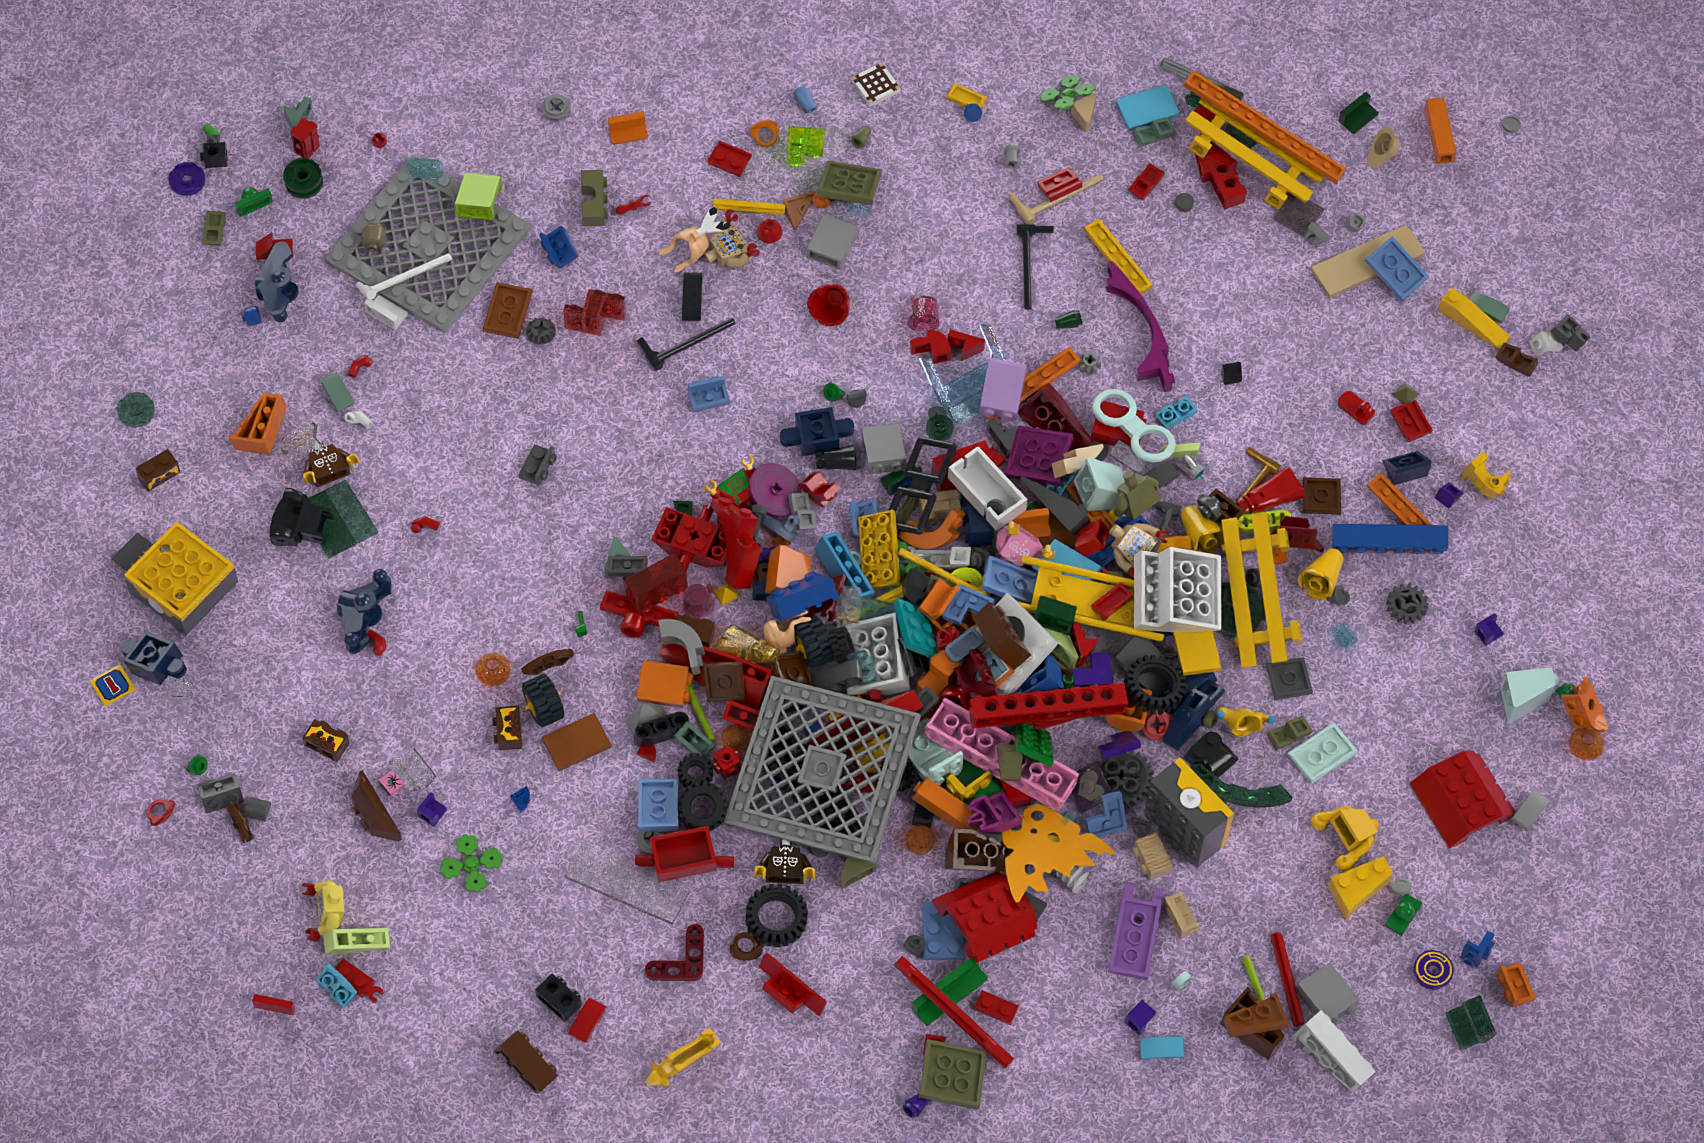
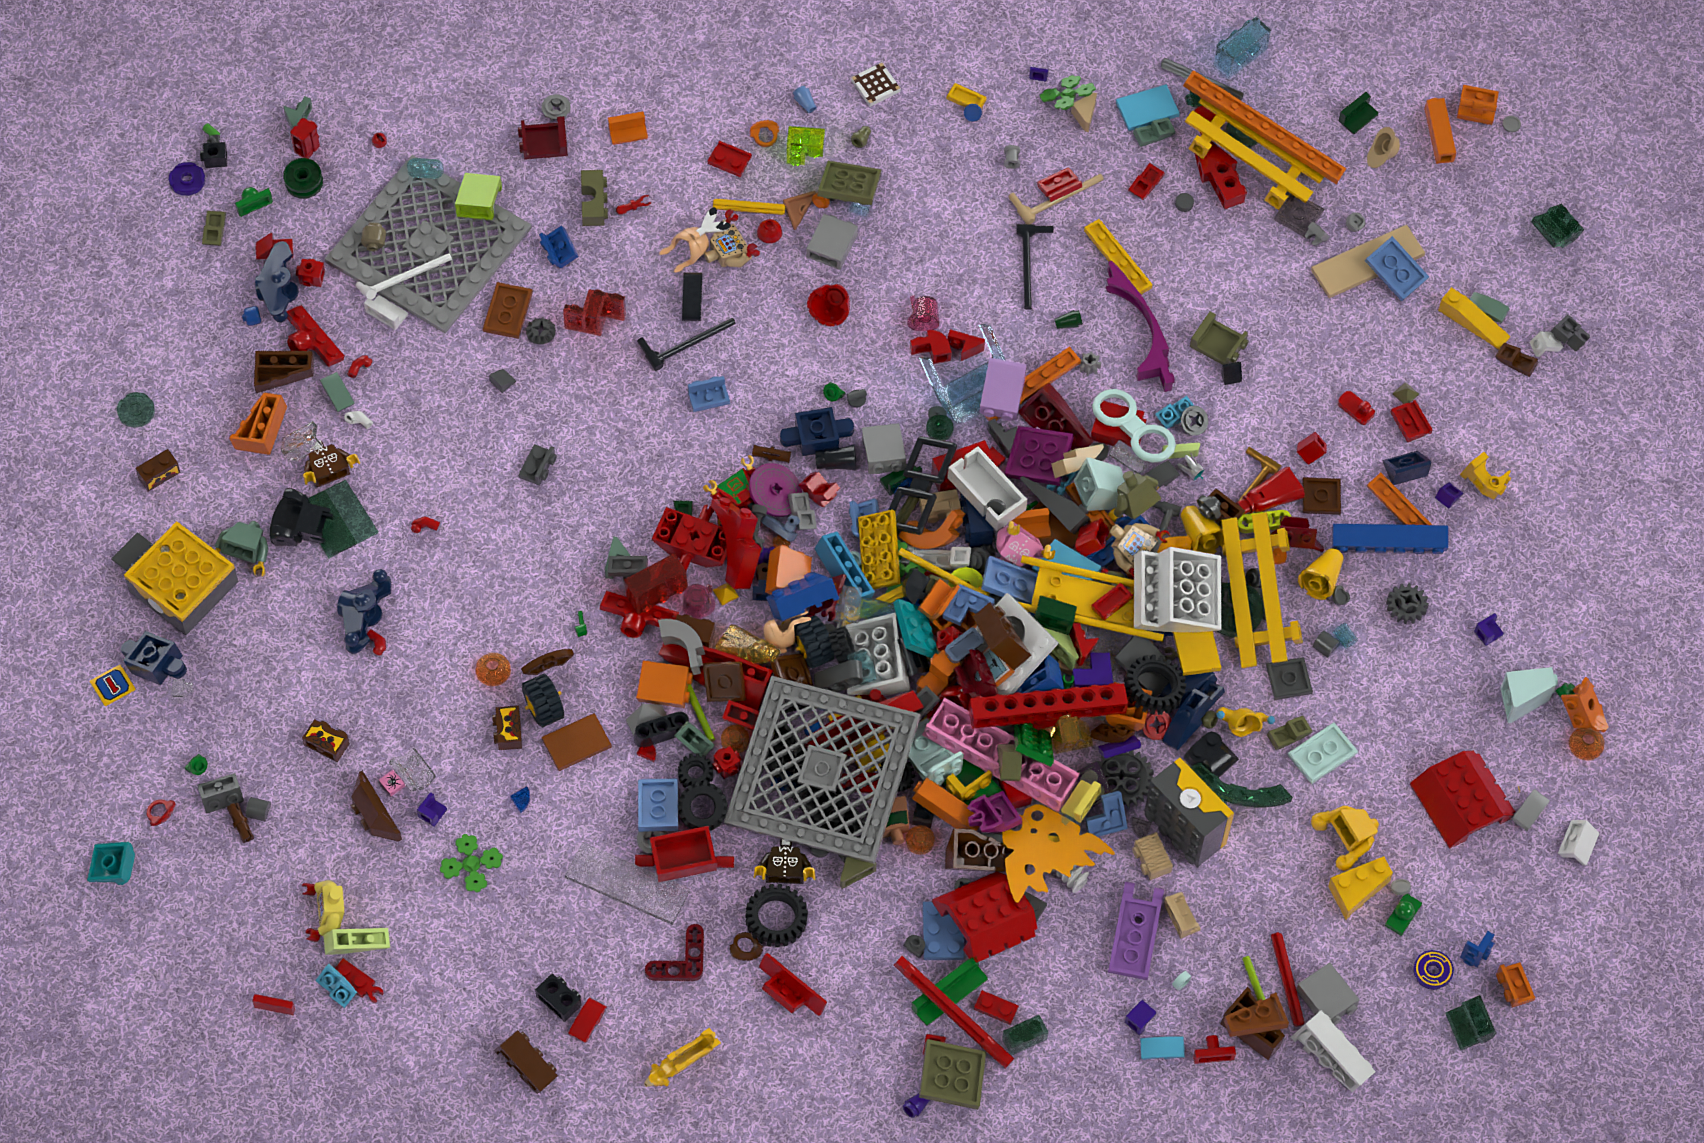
(112, 863): none -> teal slope
(245, 543): none -> sand green torso
(281, 368): none -> reddish brown wedge
(310, 272): none -> red brick
(311, 337): none -> red plate
(501, 380): none -> dark grey slope
(543, 139): none -> dark red panel
(758, 451): none -> reddish brown pin
(898, 821): none -> nougat torso
(1025, 1035): none -> clear green brick
(1038, 74): none -> dark purple slope
(1070, 734): none -> clear yellow wedge
(1081, 800): none -> light yellow panel
(1112, 735): none -> reddish brown slope
(1201, 420): none -> gear
(1214, 1052): none -> red tile
(1218, 340): none -> olive panel
(1242, 47): none -> clear light blue brick
(1311, 448): none -> red panel
(1326, 643): none -> dark grey brick
(1477, 104): none -> orange plate
(1558, 226): none -> clear green brick
(1579, 841): none -> white panel

